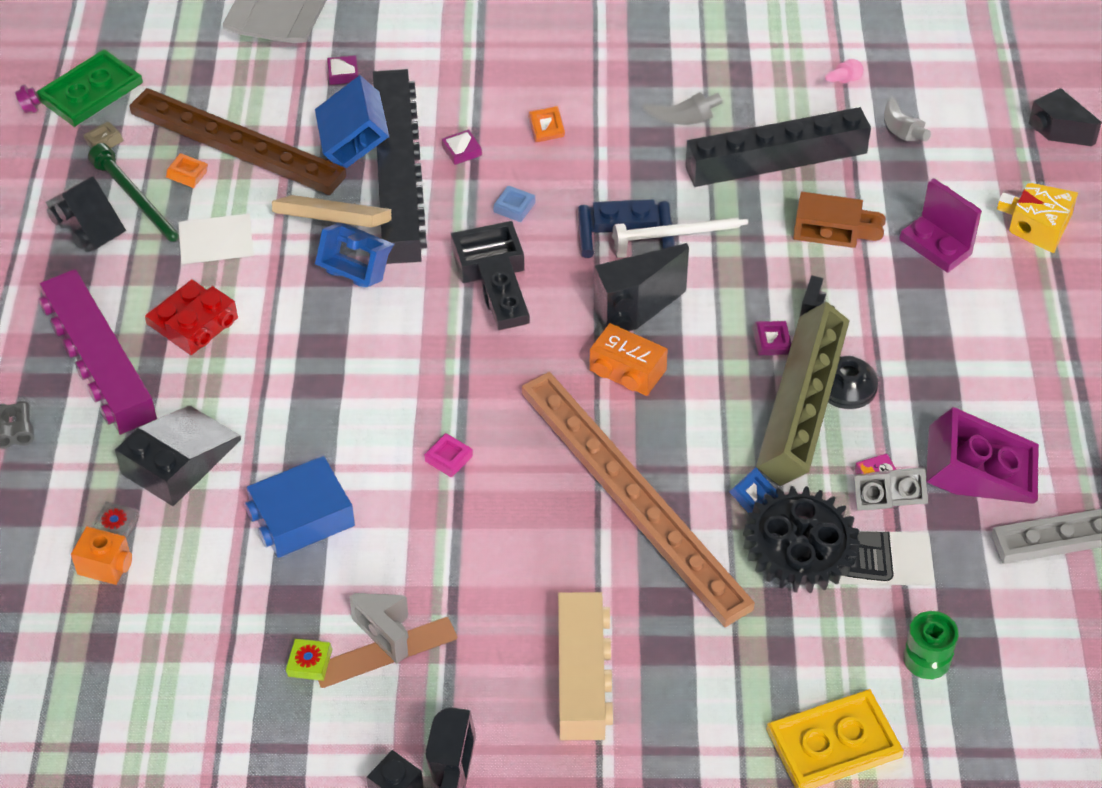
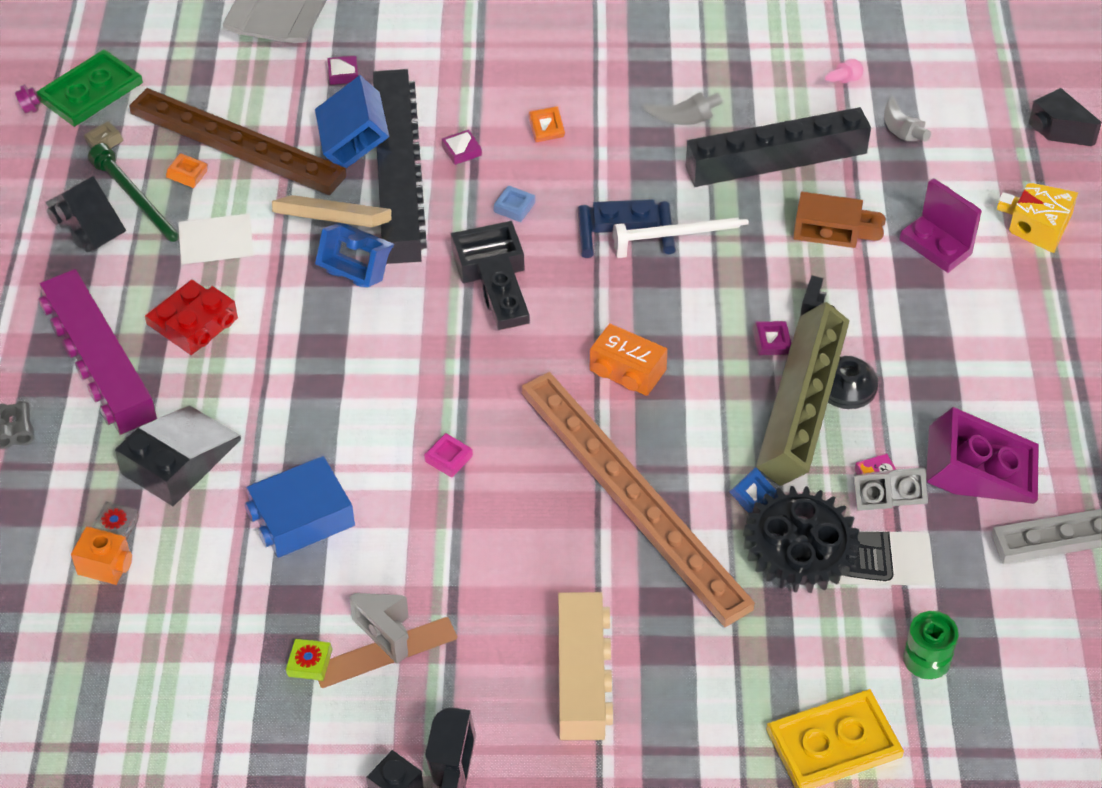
(639, 286): black slope -> none

